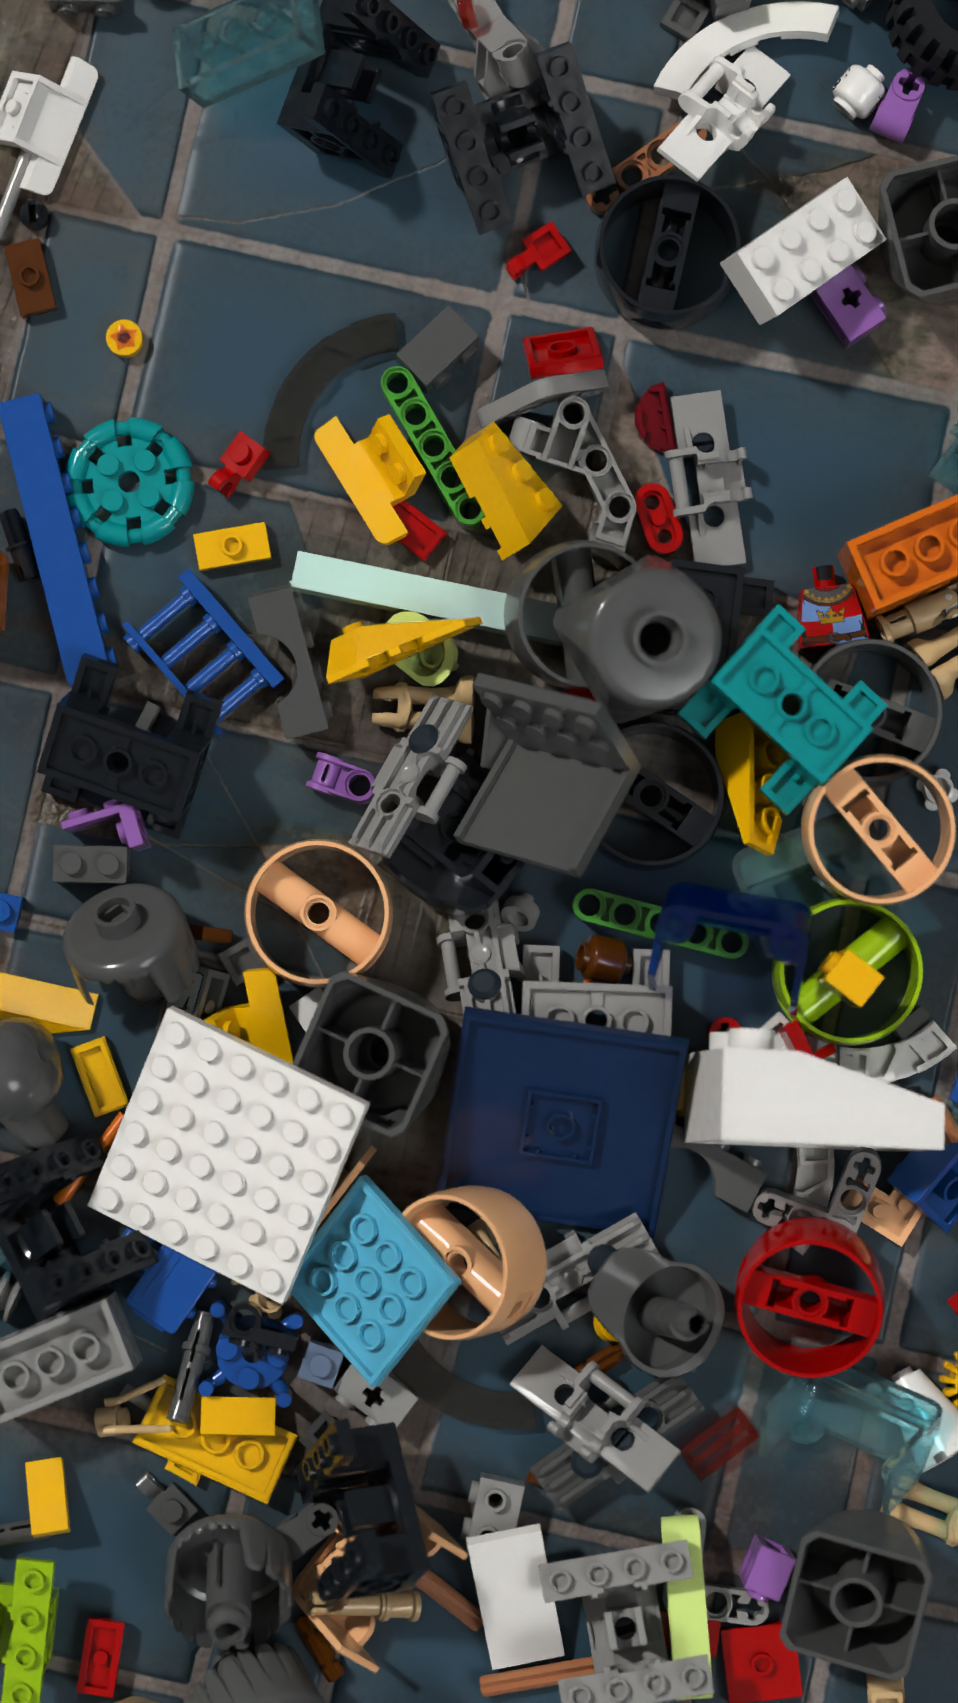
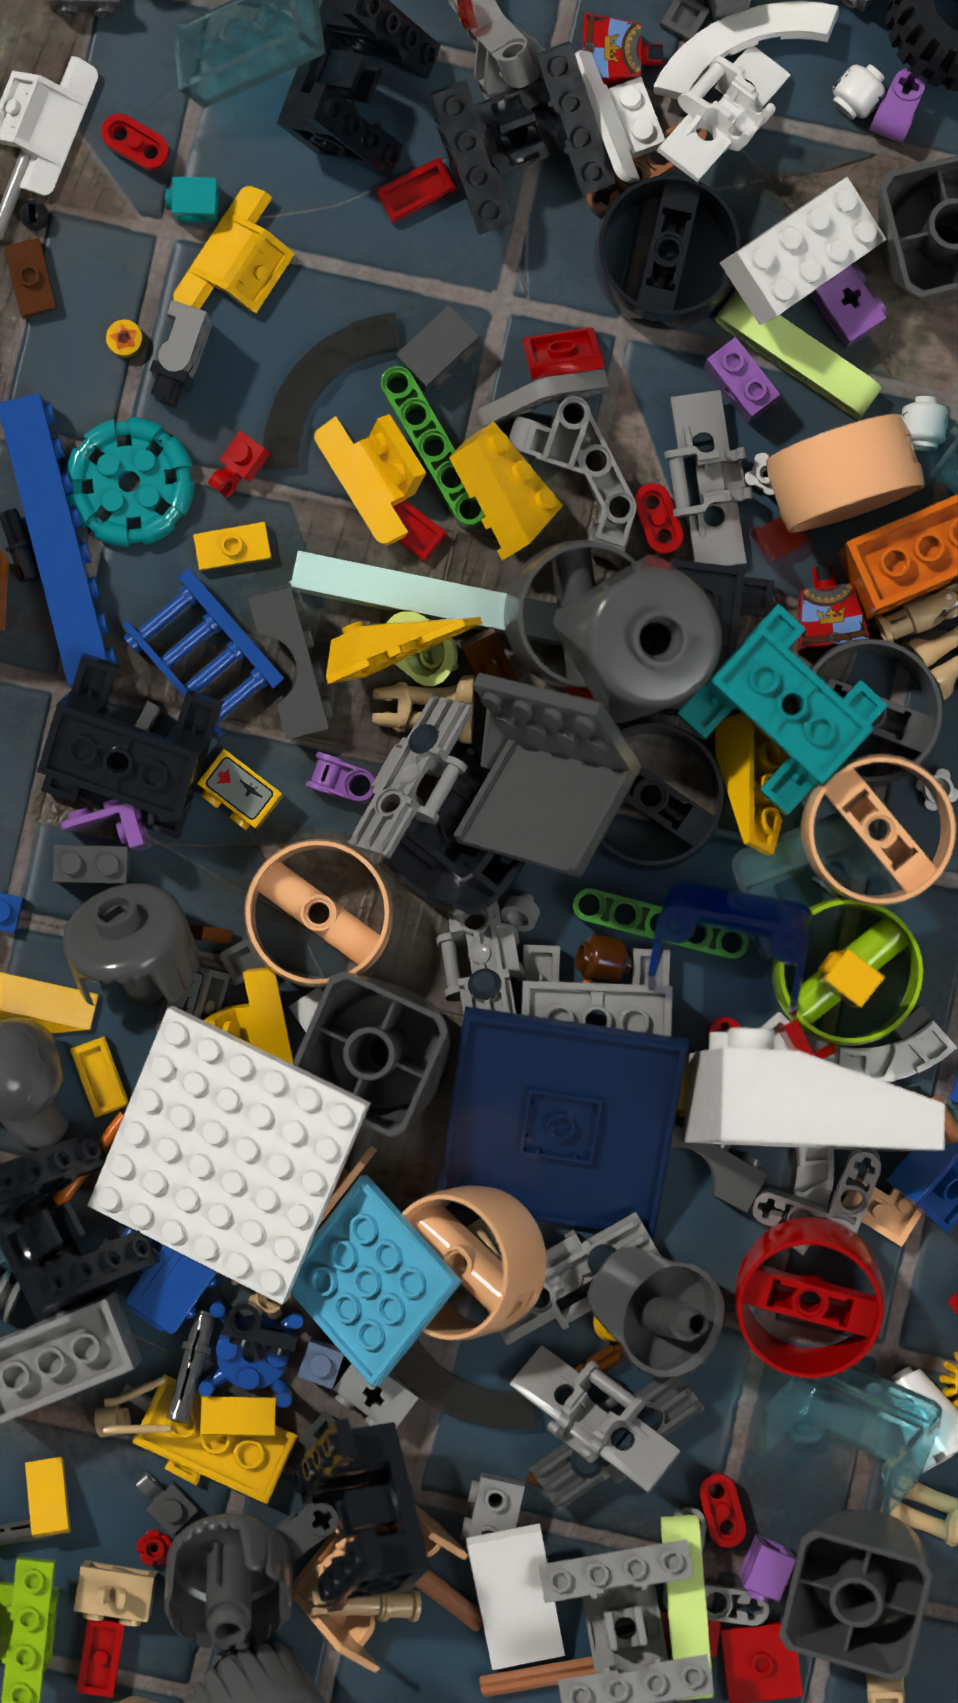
(115, 1592): none -> tan brick
(136, 143): none -> red plate
(144, 1544): none -> red plate
(180, 354): none -> light grey hips
(193, 199): none -> teal brick
(237, 257): none -> yellow plate
(240, 790): none -> brick
(319, 1648): reddish brown axle -> none
(415, 190): none -> red tile
(487, 655): none -> reddish brown plate
(542, 249): red plate -> none
(618, 48): none -> torso
(623, 118): none -> white plate
(654, 420): dark red tile -> none
(722, 1509): none -> red plate
(741, 380): none -> medium lavender brick
(744, 1424): clear red tile -> none
(755, 476): none -> white plate
(776, 541): none -> clear red bracket
(801, 357): none -> yellowish green beam
(845, 473): none -> light nougat cylinder
(926, 423): none -> white head

